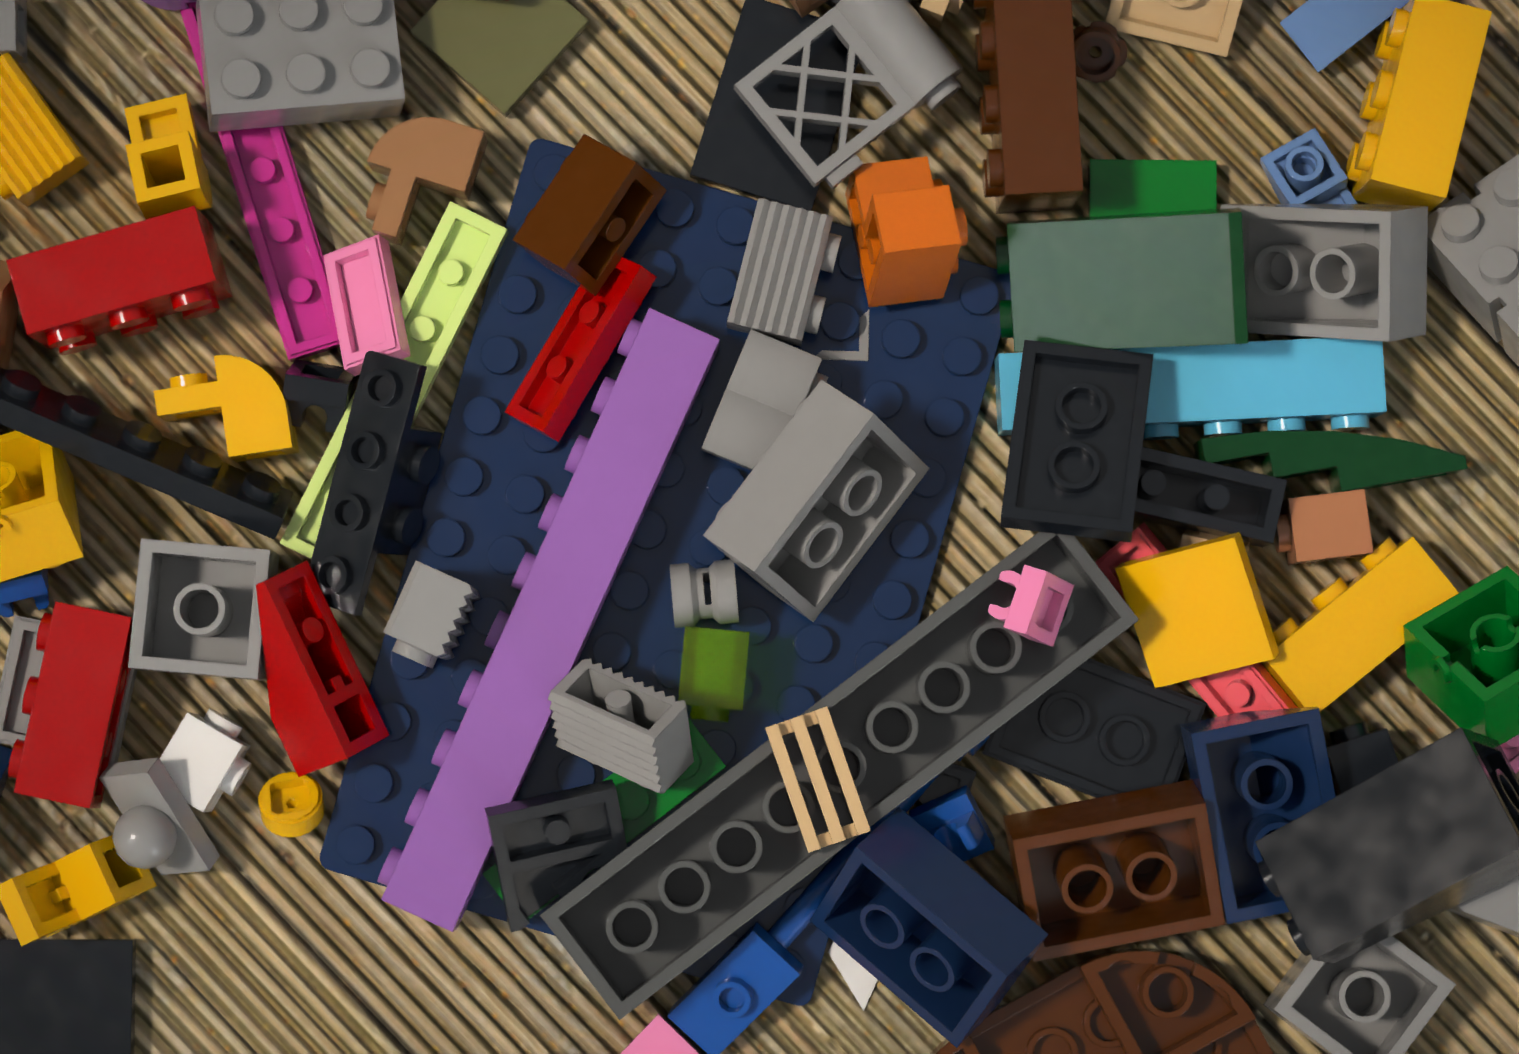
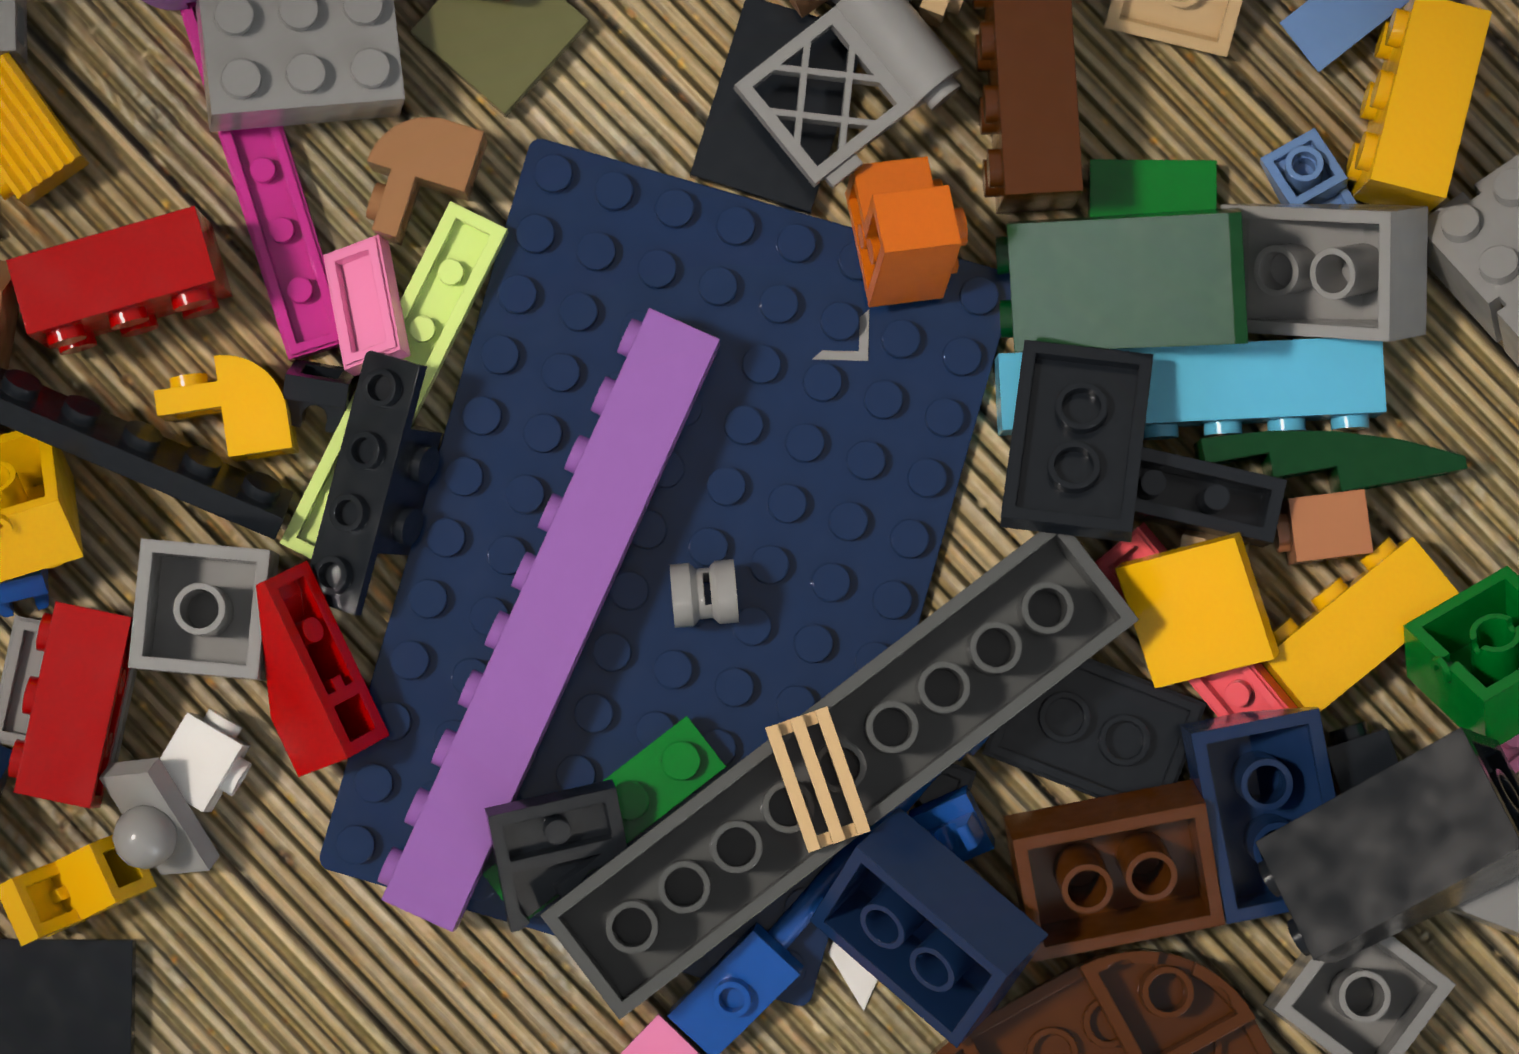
(166, 157): yellow brick -> none
(291, 804): yellow tile -> none
(430, 615): light grey brick -> none
(579, 350): red plate -> none
(589, 214): reddish brown brick -> none
(622, 725): light grey brick -> none
(713, 672): clear neon green brick -> none
(760, 398): light grey brick -> none
(782, 272): light grey brick -> none
(816, 500): light grey brick -> none
(1036, 605): bright pink tile -> none
(1113, 51): reddish brown plate -> none

